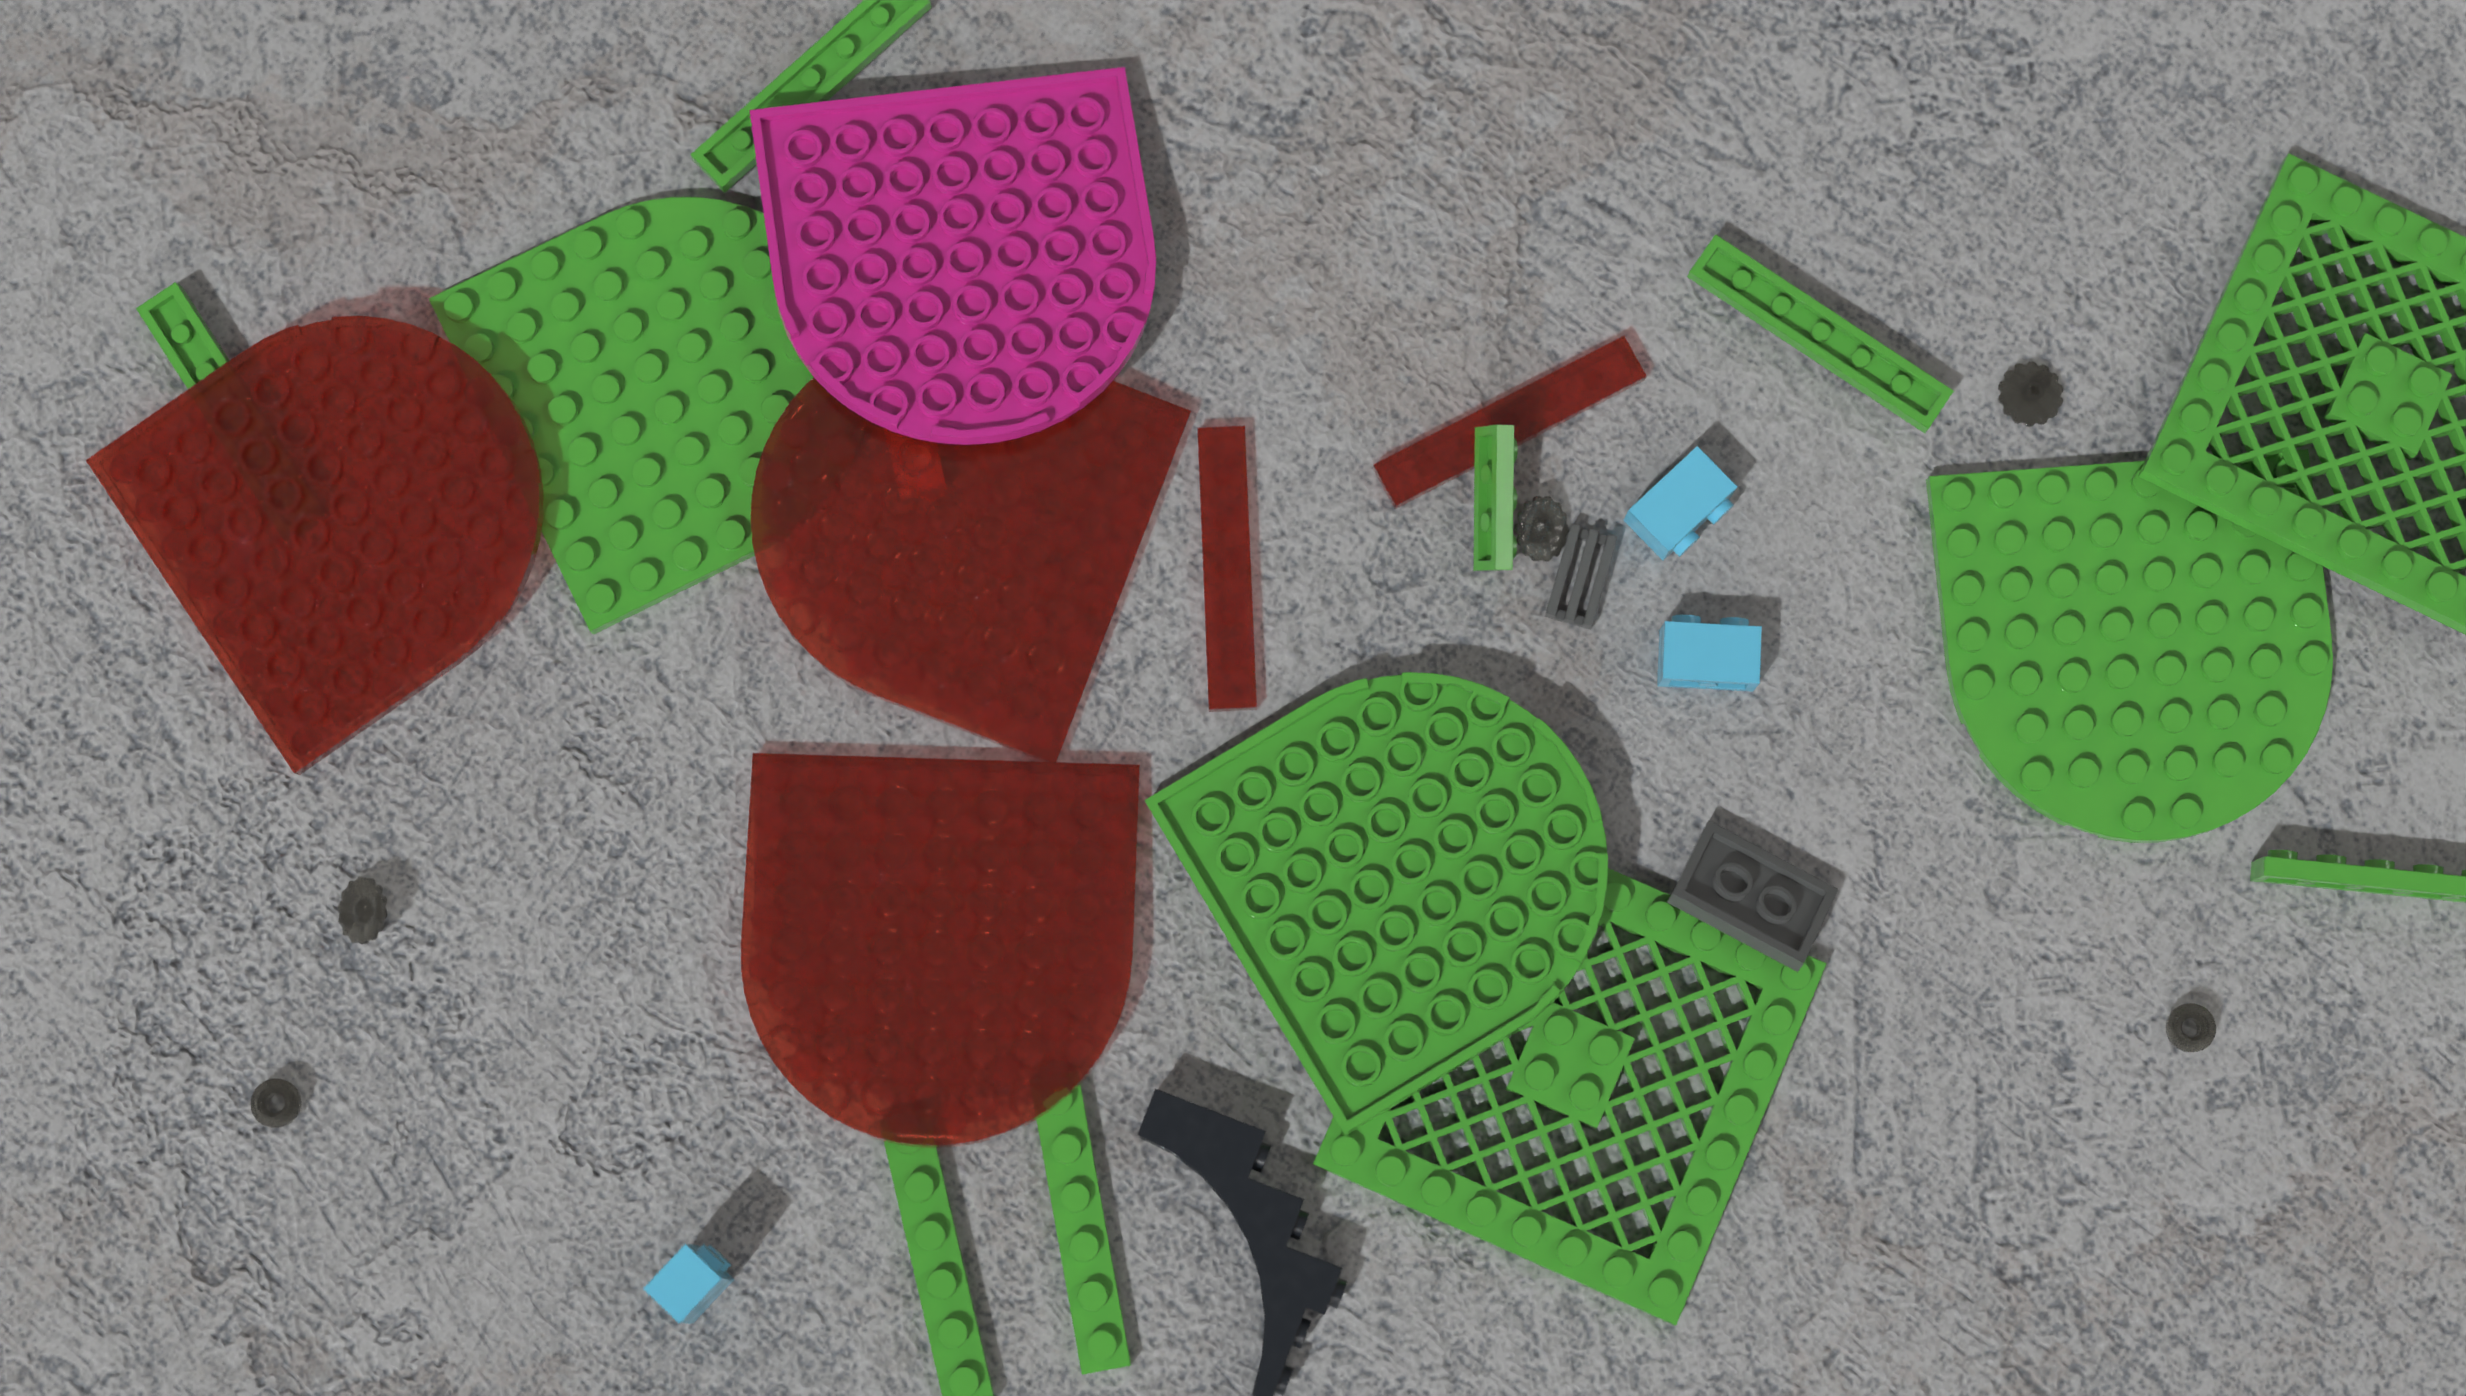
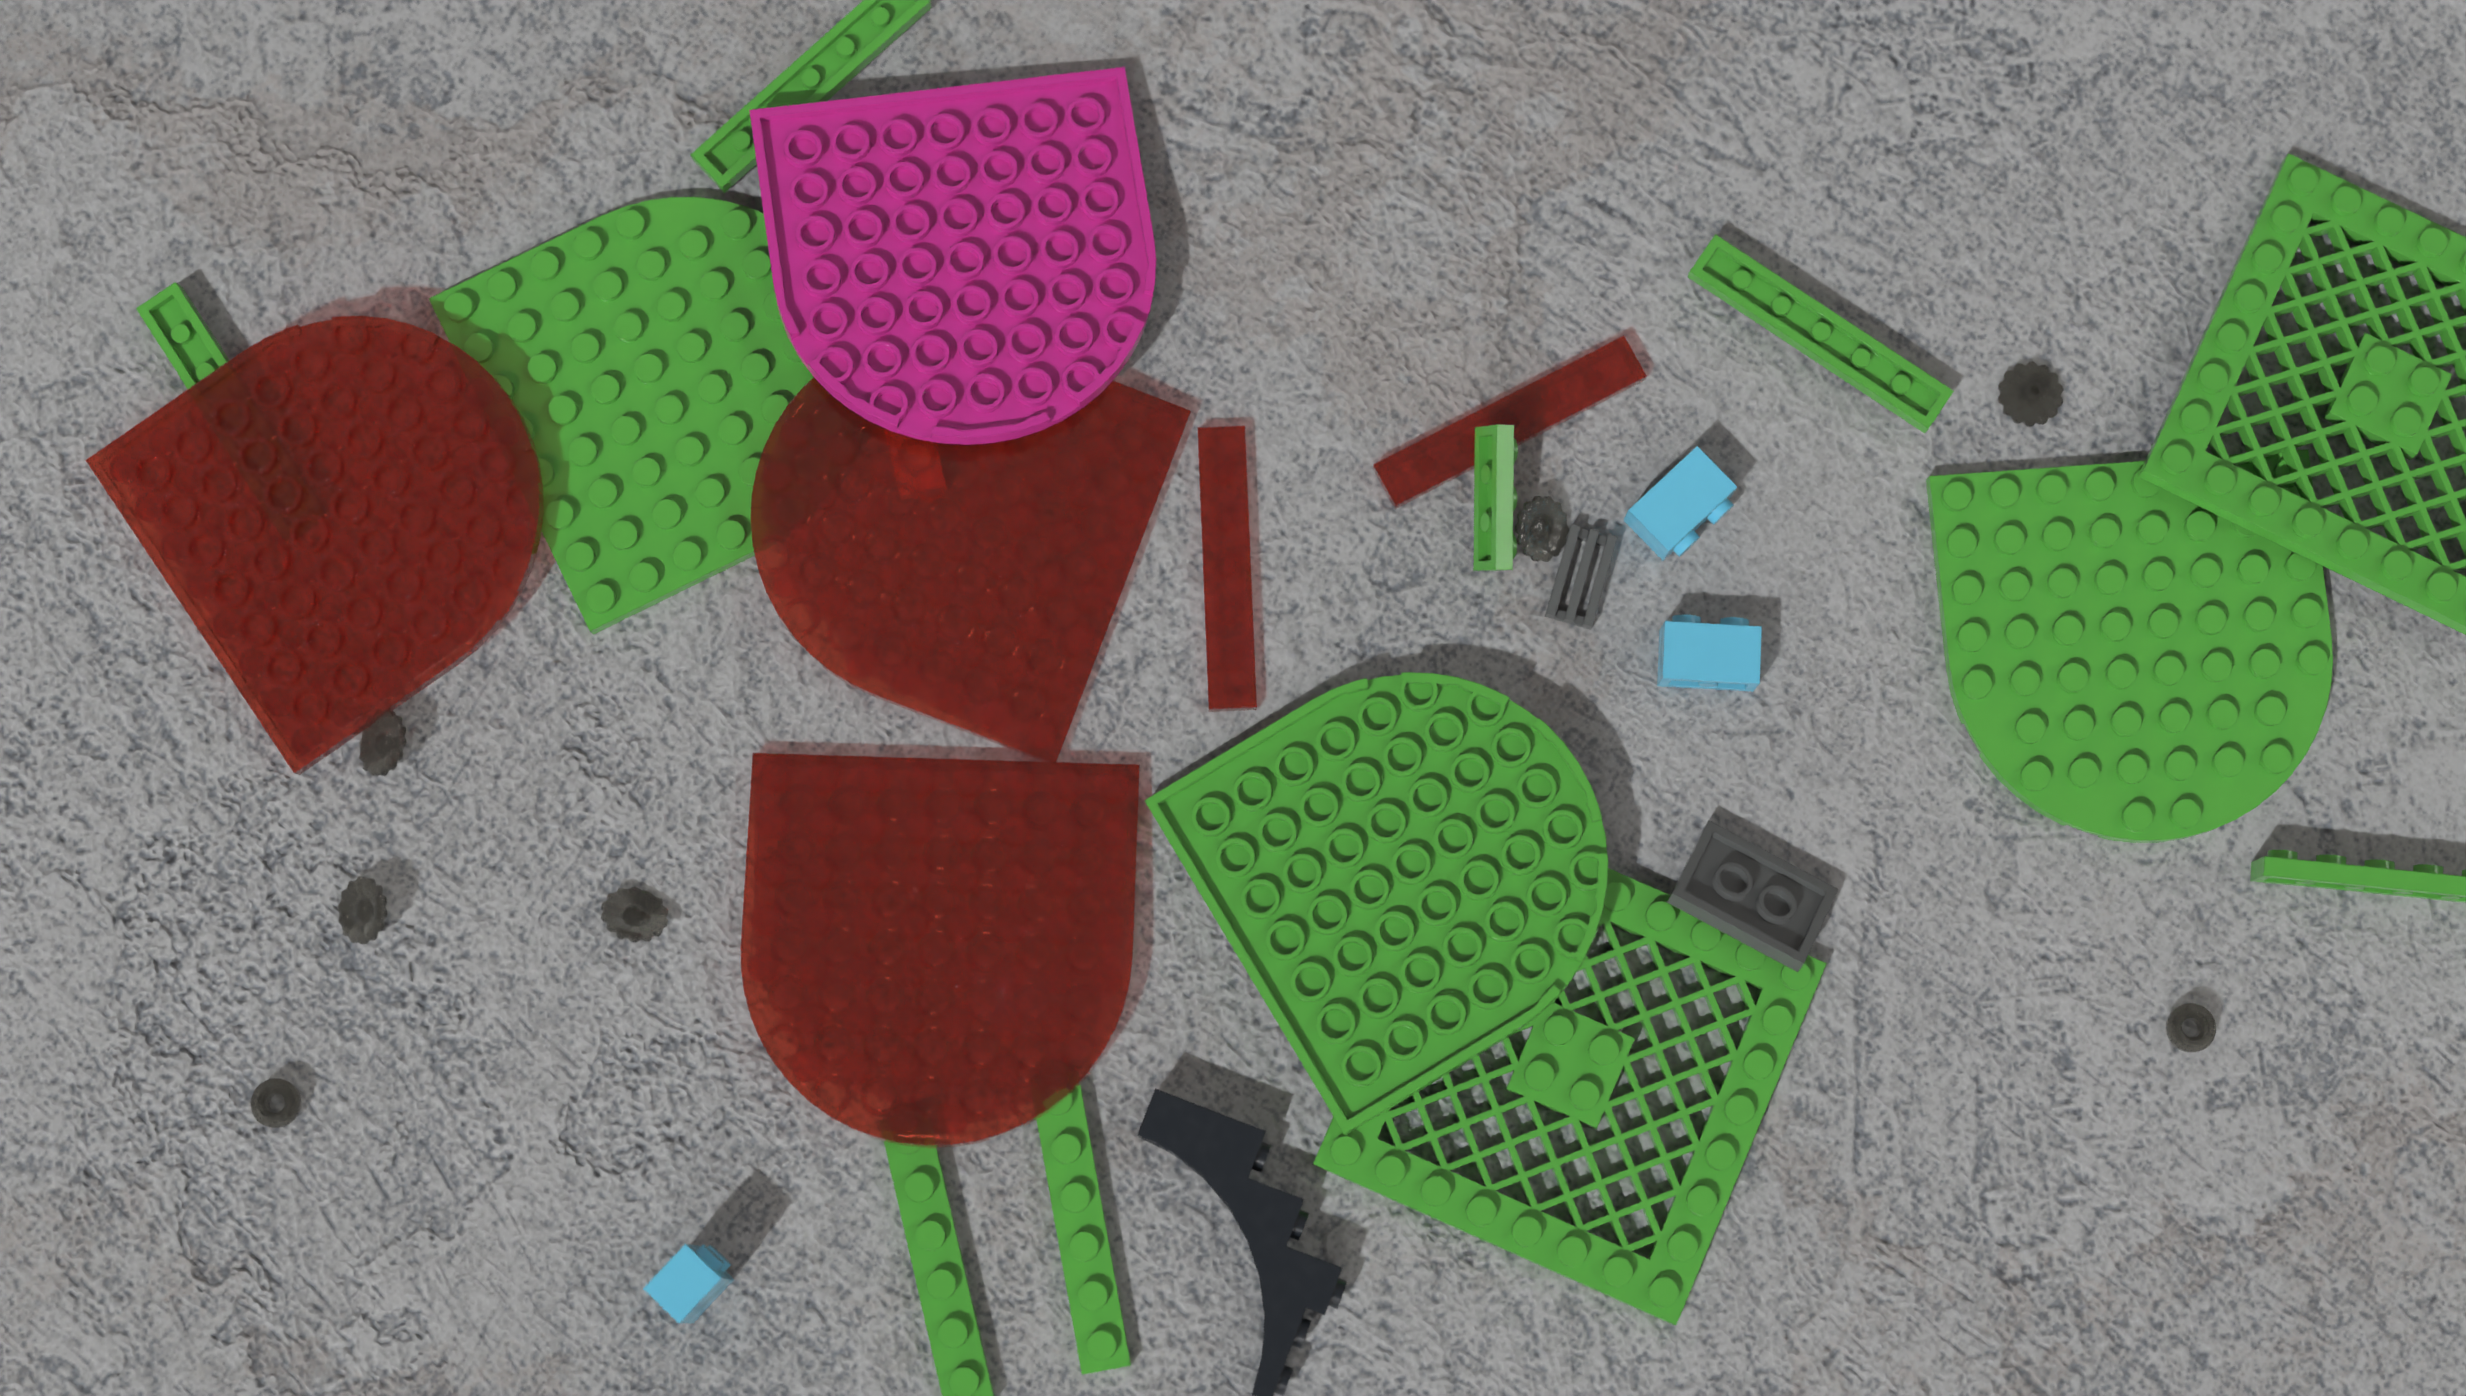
(383, 744): none -> clear smoke piece
(634, 914): none -> clear smoke piece

